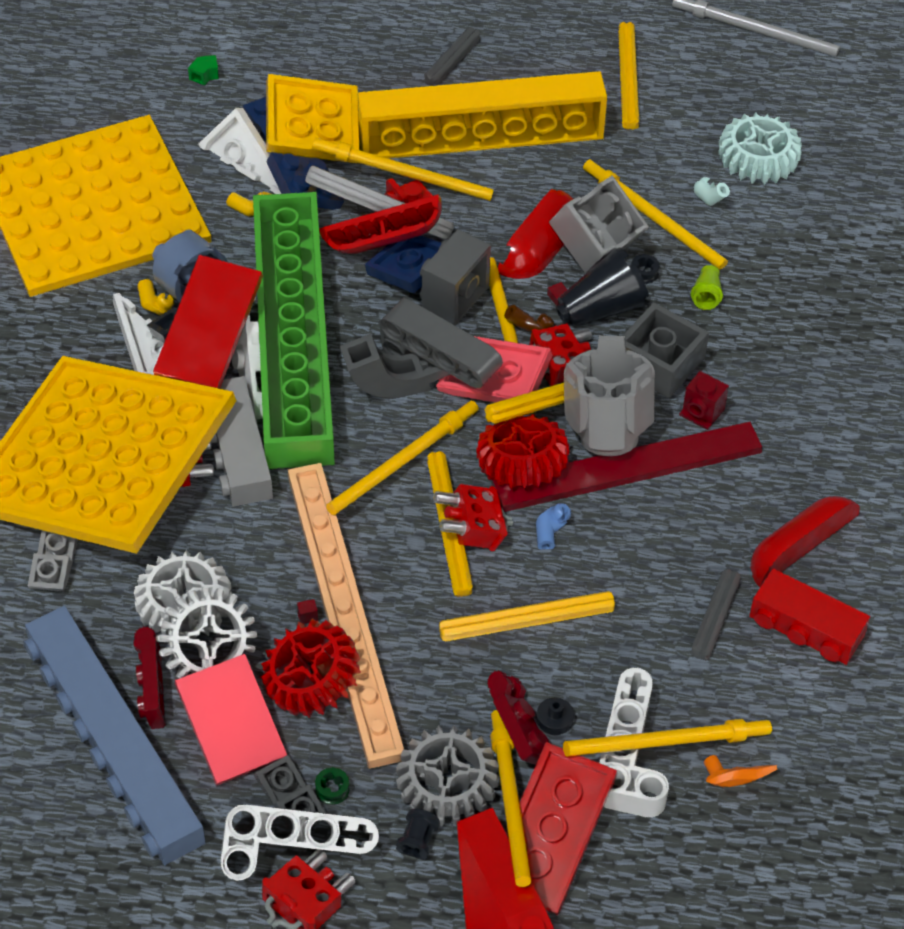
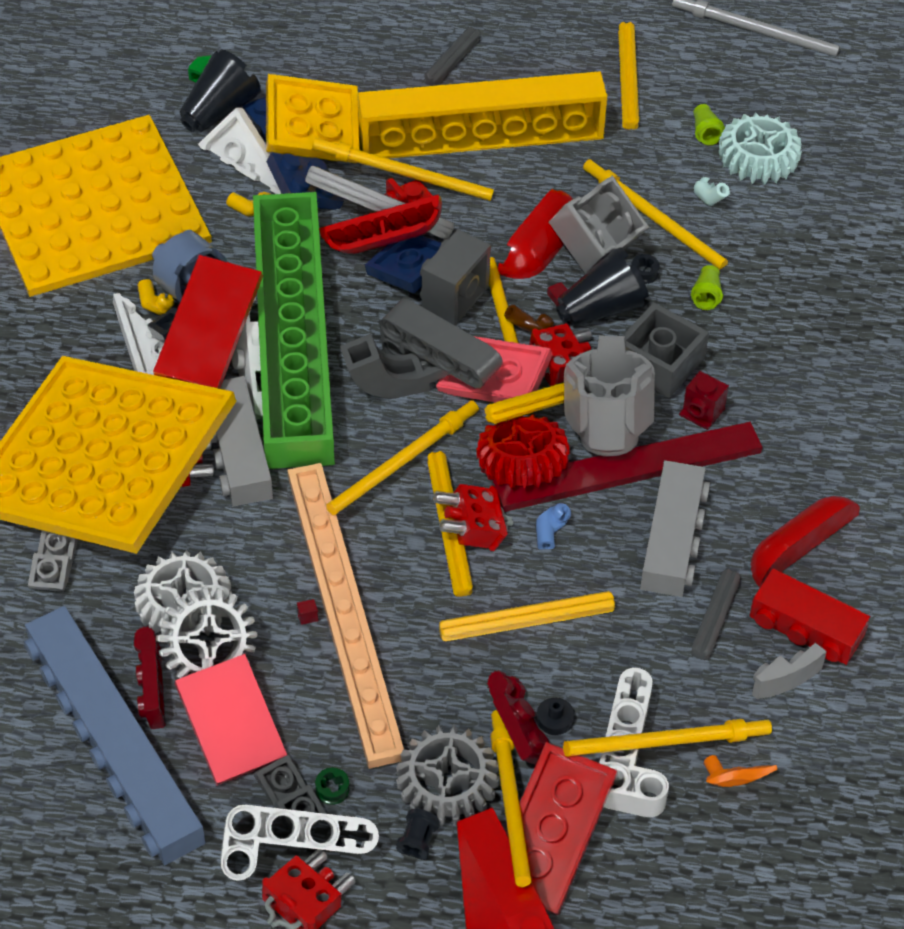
(218, 91): none -> black cone
(289, 675): red gear -> none
(673, 528): none -> light grey brick
(707, 125): none -> lime cone
(785, 675): none -> light grey slope

